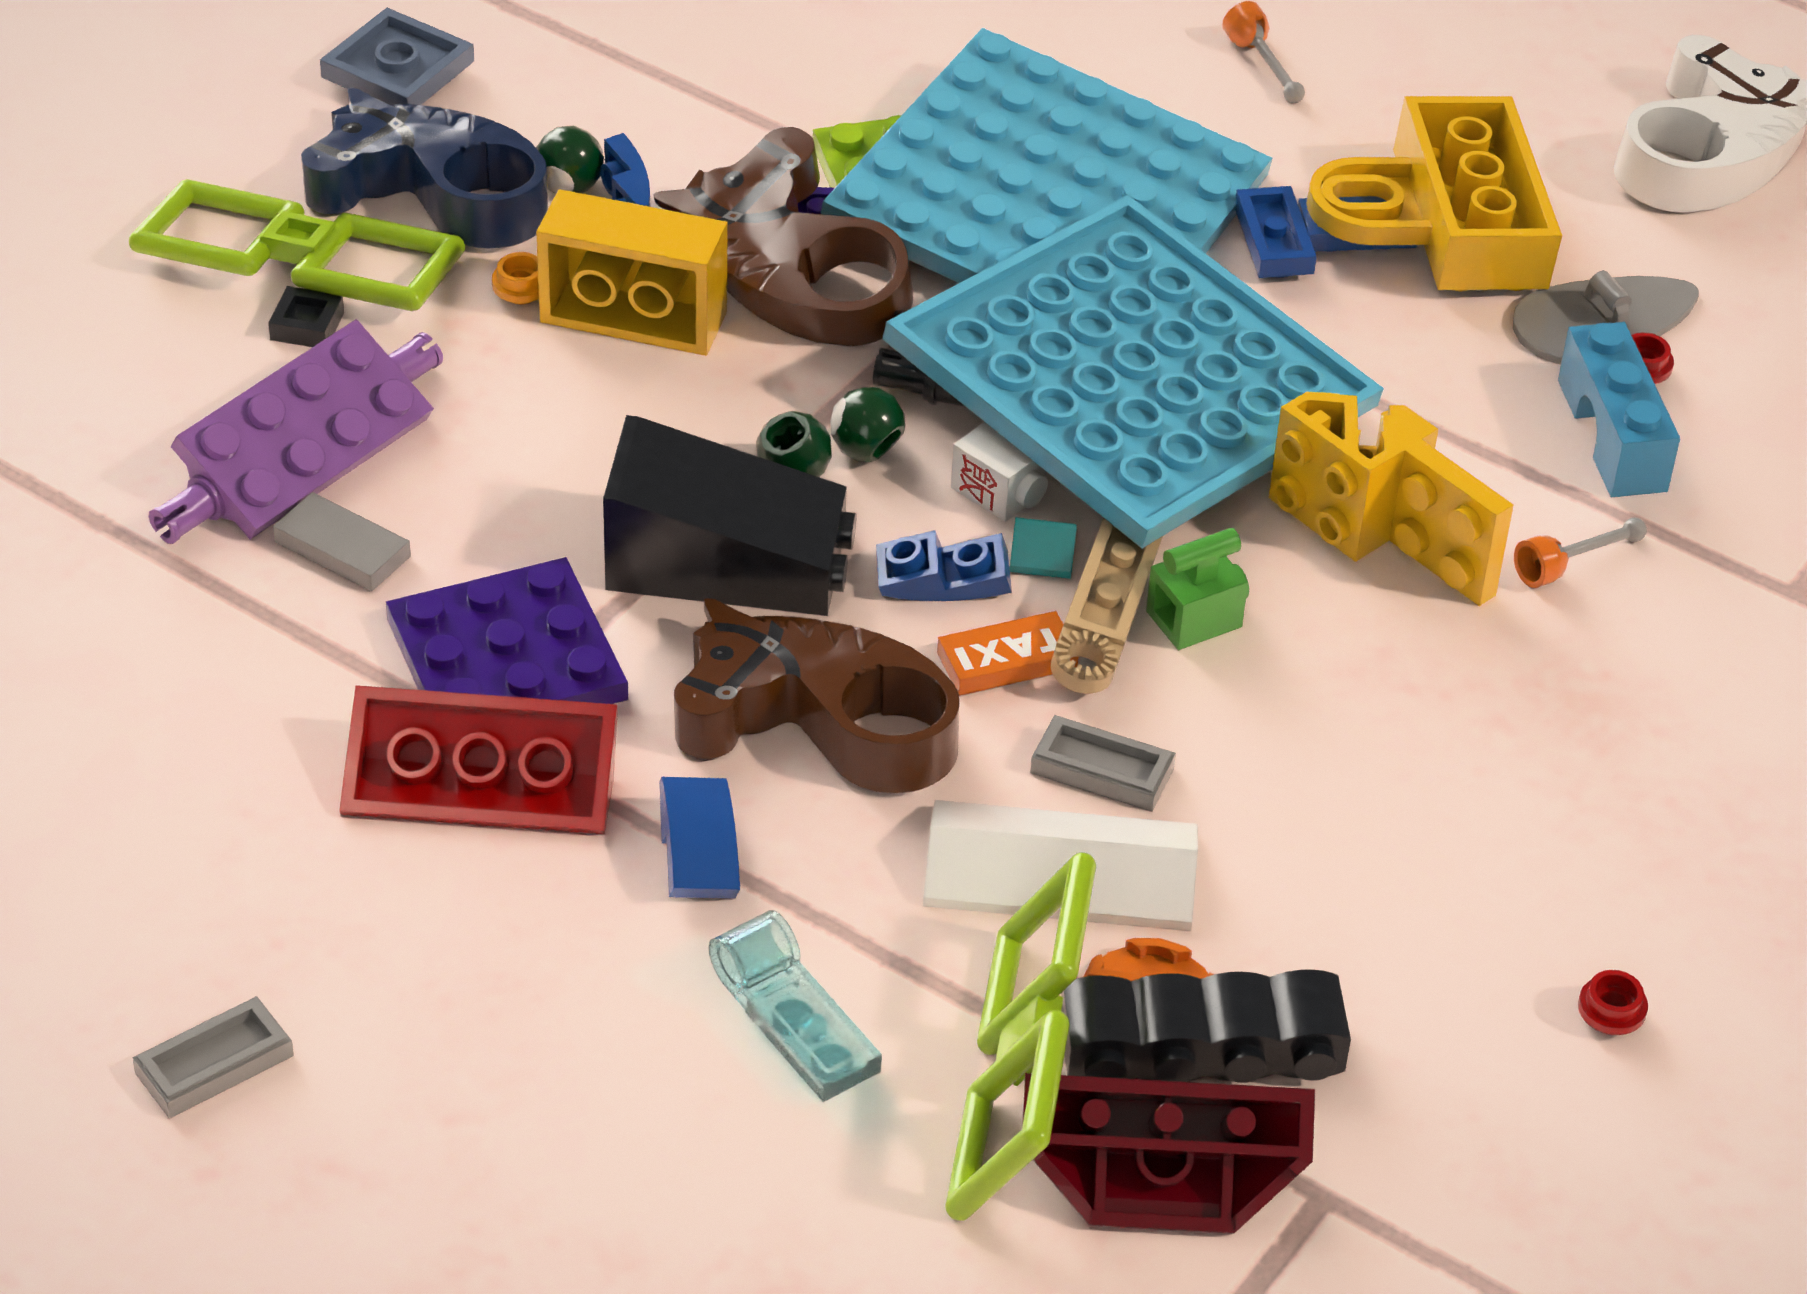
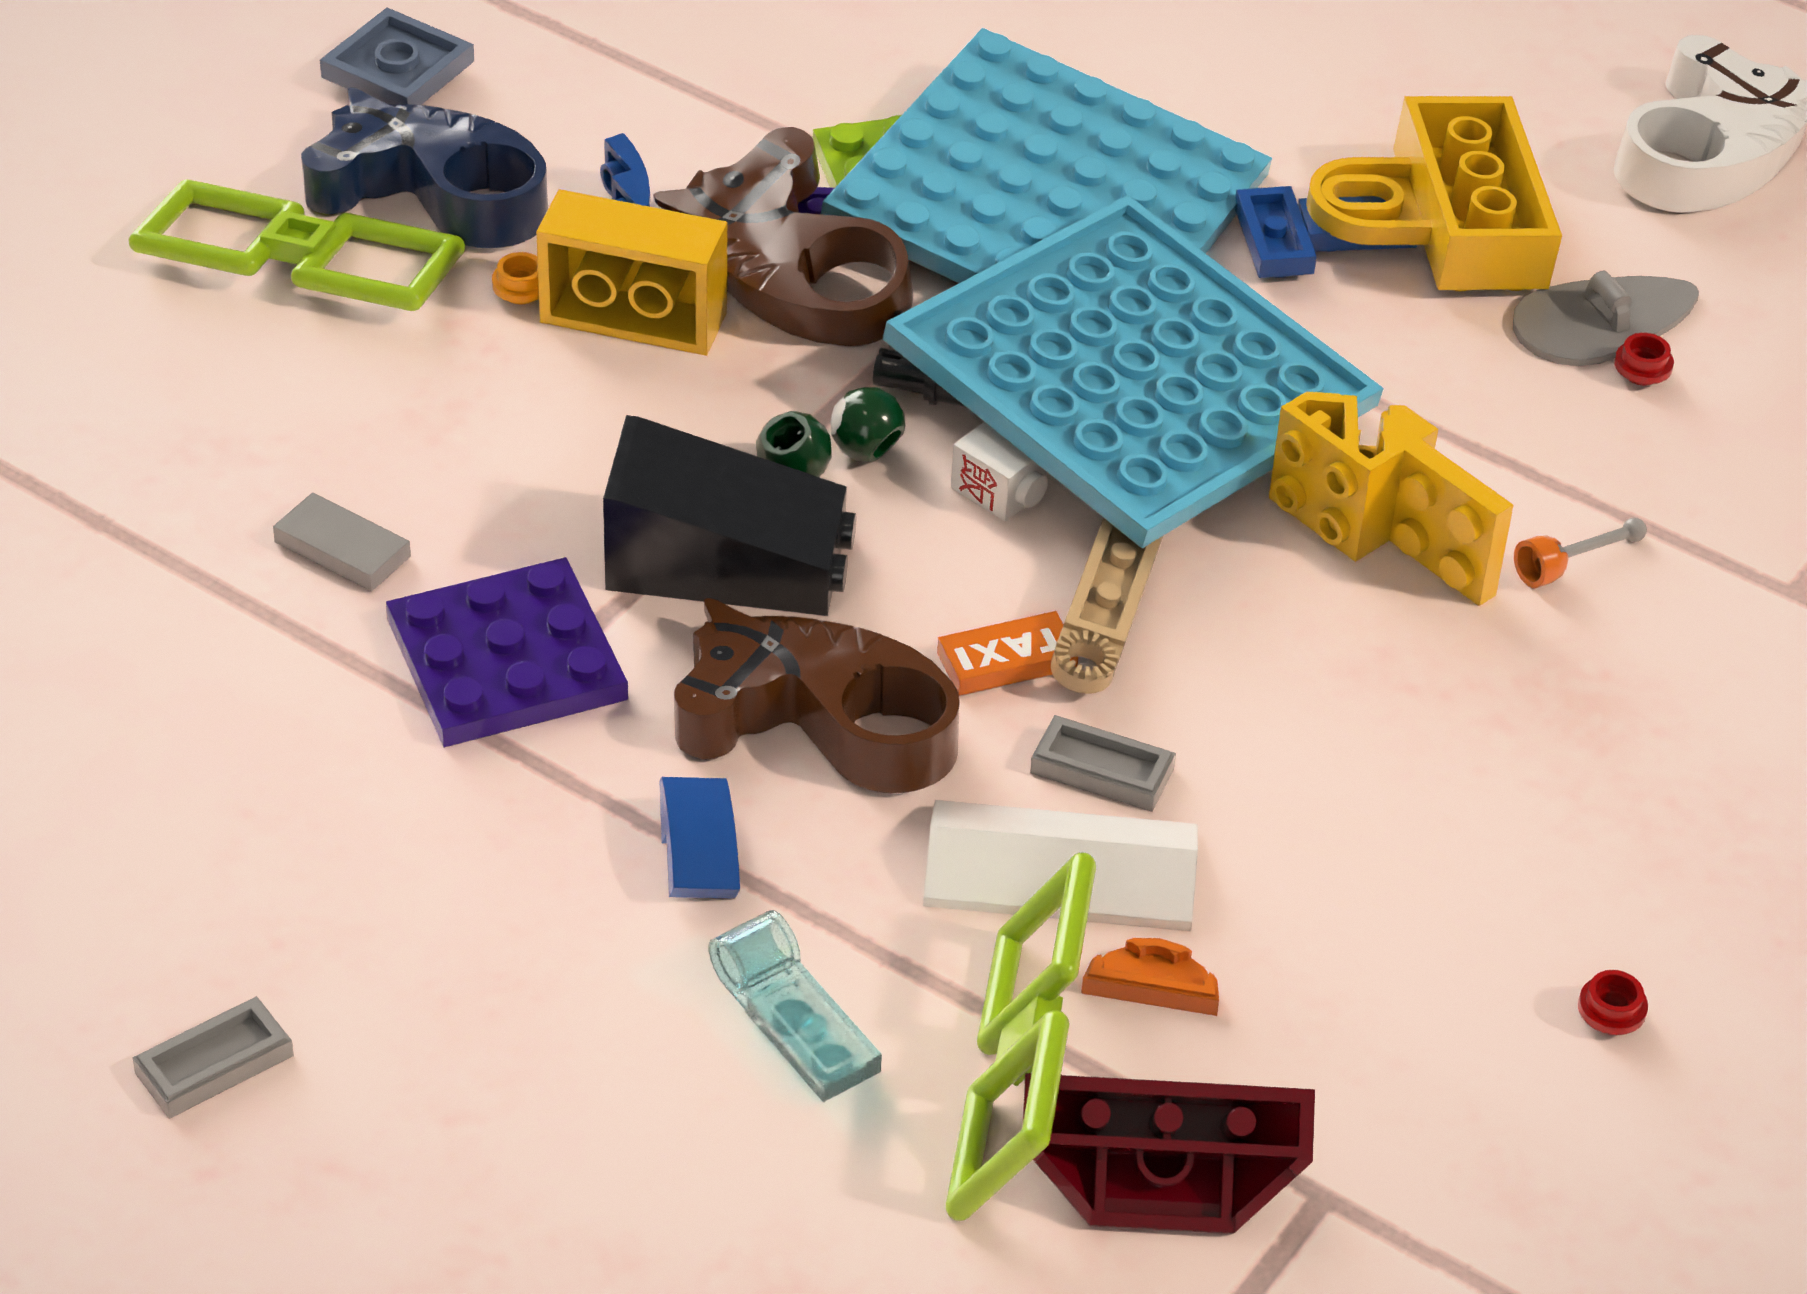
(297, 431): medium lavender plate -> none
(305, 317): black tile -> none
(480, 759): red slope -> none
(571, 159): dark green piece -> none
(925, 571): blue slope -> none
(1043, 548): teal slope -> none
(1198, 590): bright green brick -> none
(1213, 1026): black brick -> none
(1249, 28): hinge -> none
(1609, 381): dark azure arch -> none

